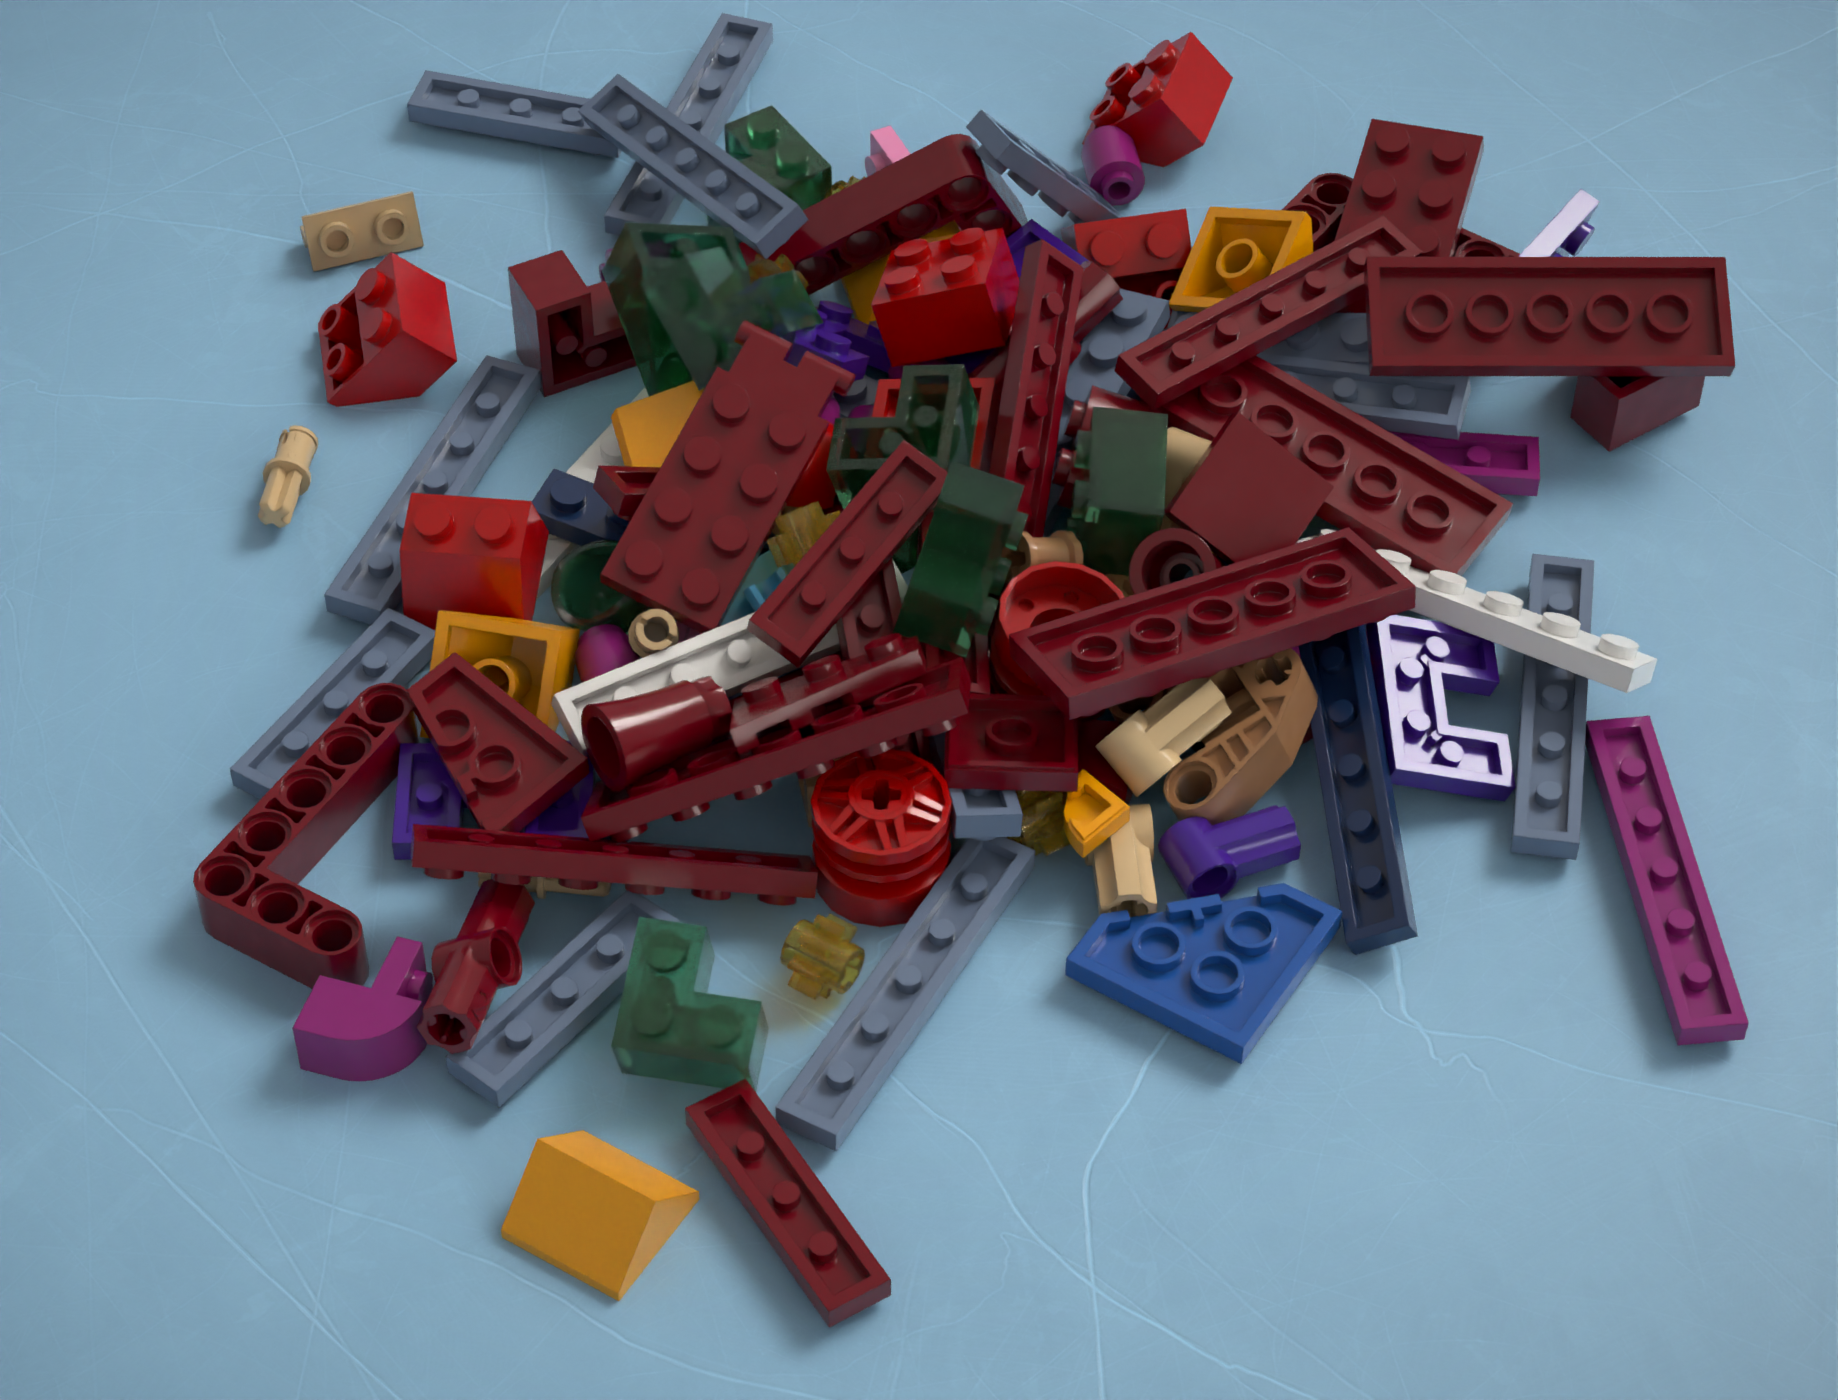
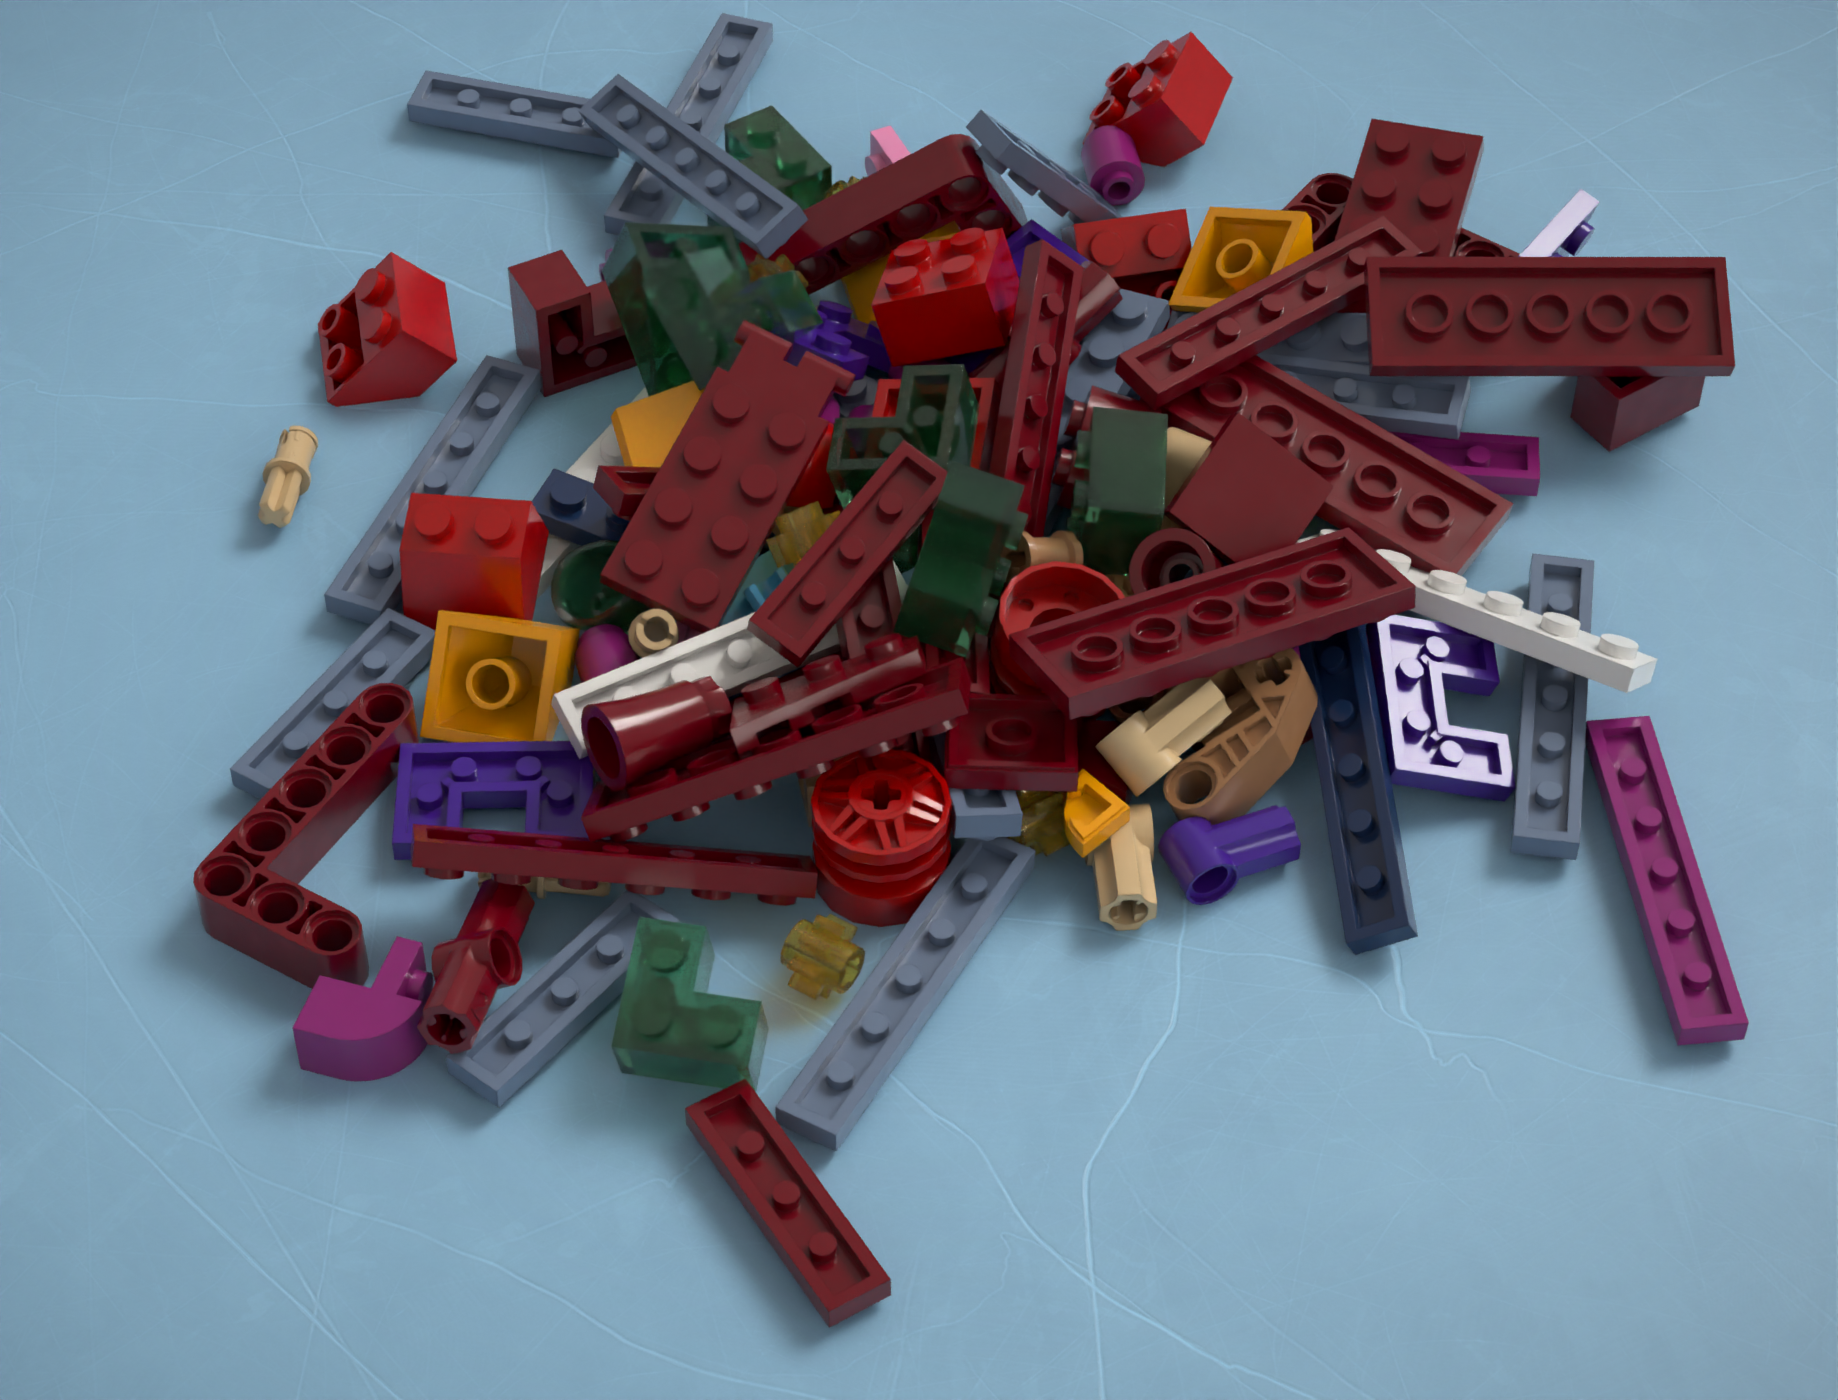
(361, 231): tan hinge -> none
(493, 747): dark red wing -> none
(594, 1210): light orange slope -> none
(1208, 963): blue plate -> none

